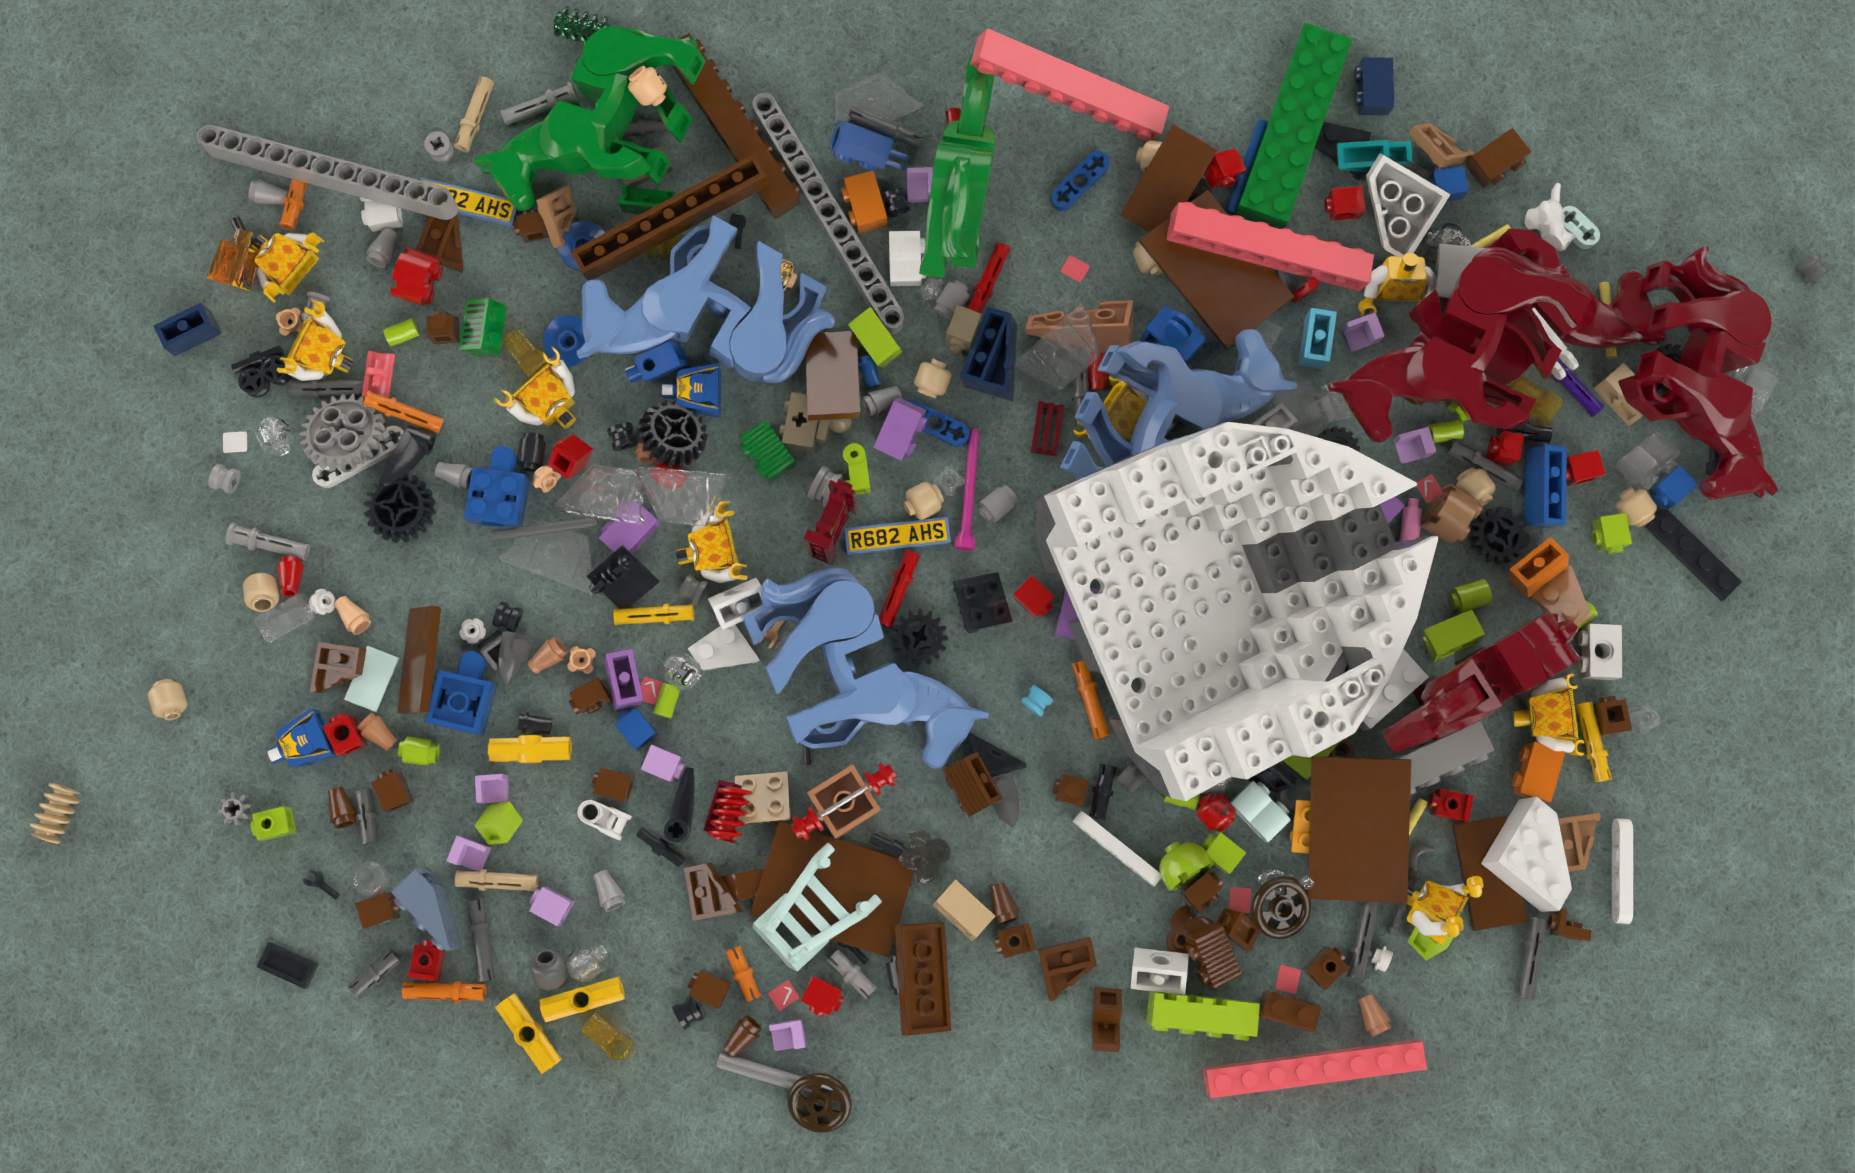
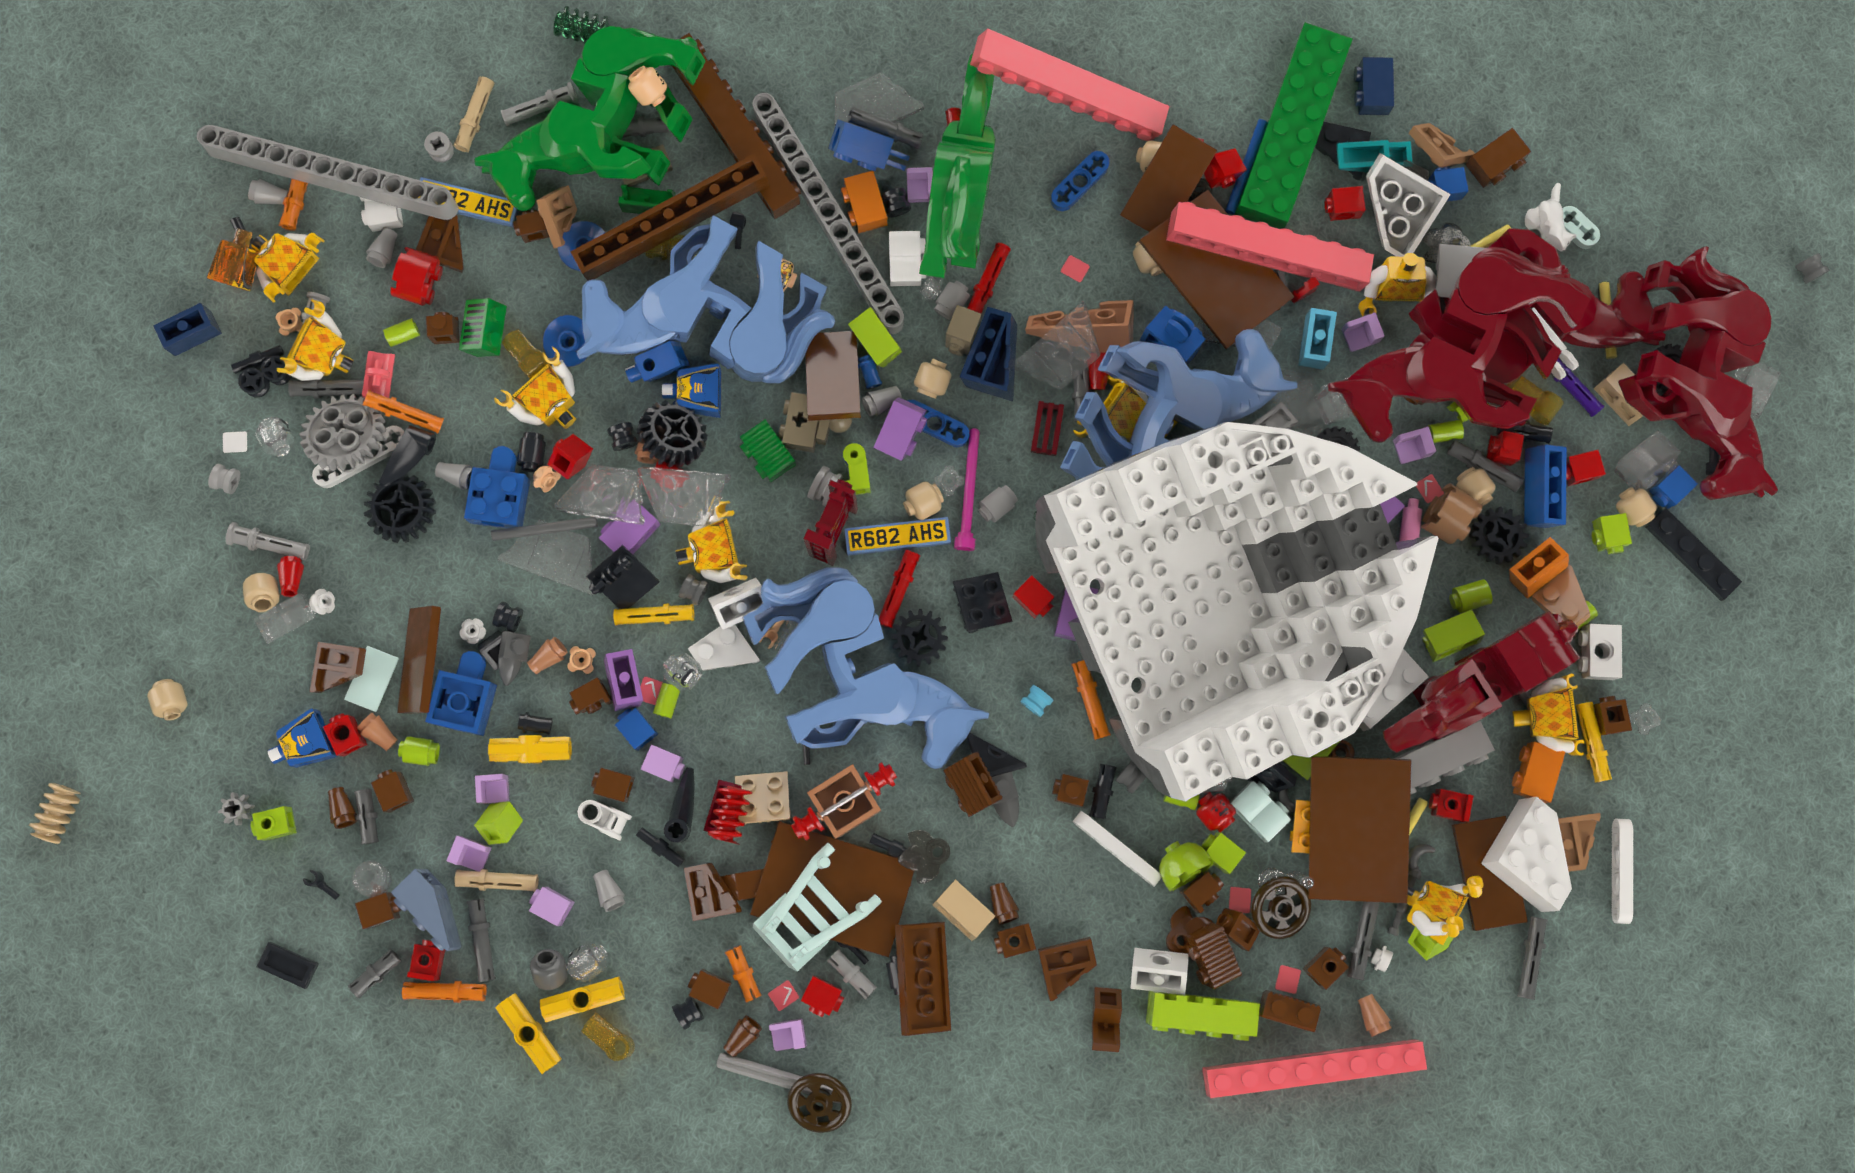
(353, 617): light nougat cone -> none
(1571, 930): reddish brown bracket -> none

